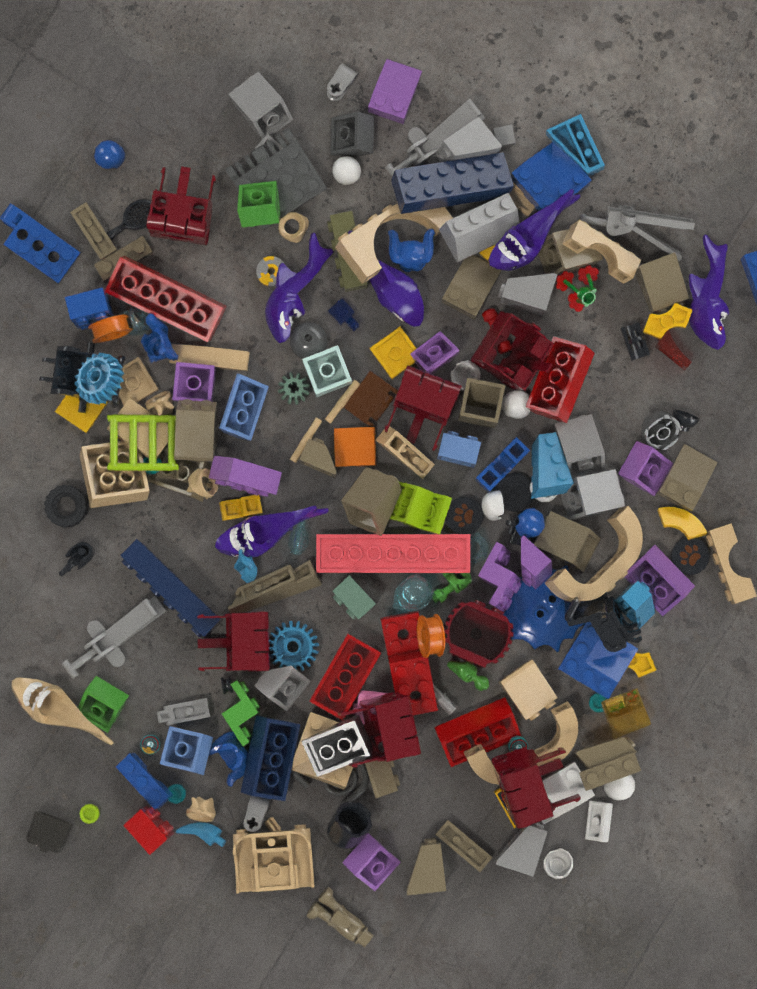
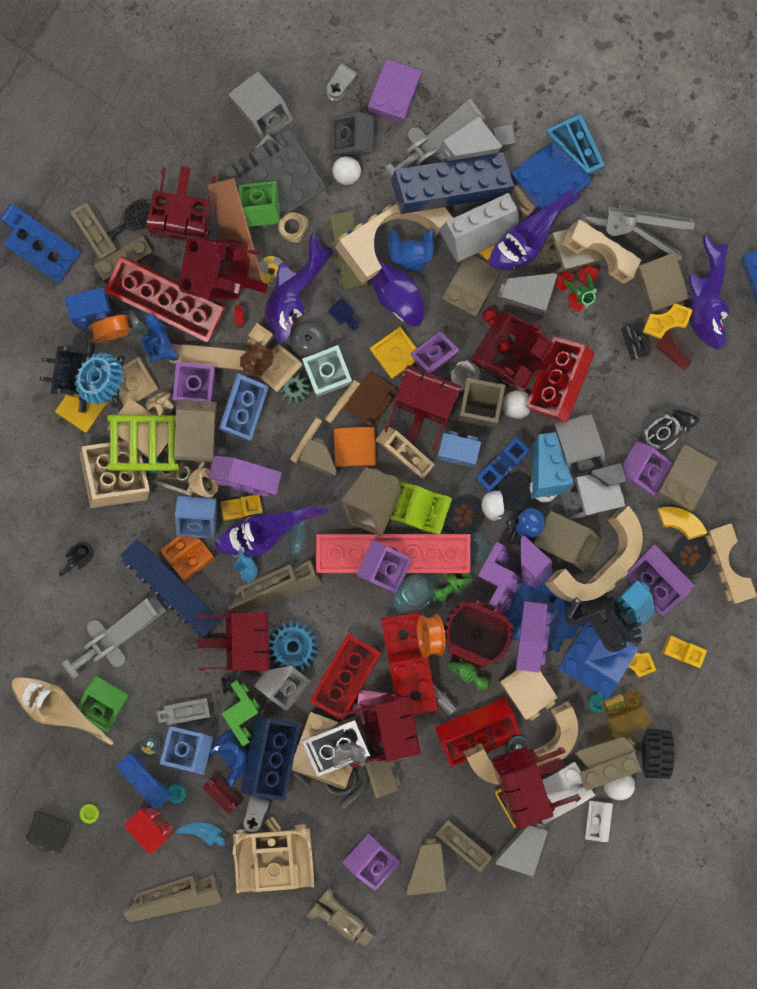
(51, 506): black tyre -> none
(109, 154): blue hair -> none
(174, 898): none -> dark tan wedge
(187, 556): none -> orange slope
(196, 517): none -> medium blue brick
(201, 810): tan piece -> none
(217, 269): none -> dark red piece
(222, 794): none -> dark red hinge
(232, 220): none -> nougat window
(239, 317): none -> red tile
(256, 360): none -> reddish brown hair
(260, 336): none -> tan brick
(282, 368): none -> tan tile
(347, 754): none -> clear bracket
(349, 825): black cylinder -> none
(354, 598): sand green brick -> none
(384, 566): none -> medium lavender slope
(532, 637): none -> medium lavender brick
(558, 863): white hair -> none
(609, 475): none -> tile
(658, 753): none -> black tyre
(684, 651): none -> yellow slope

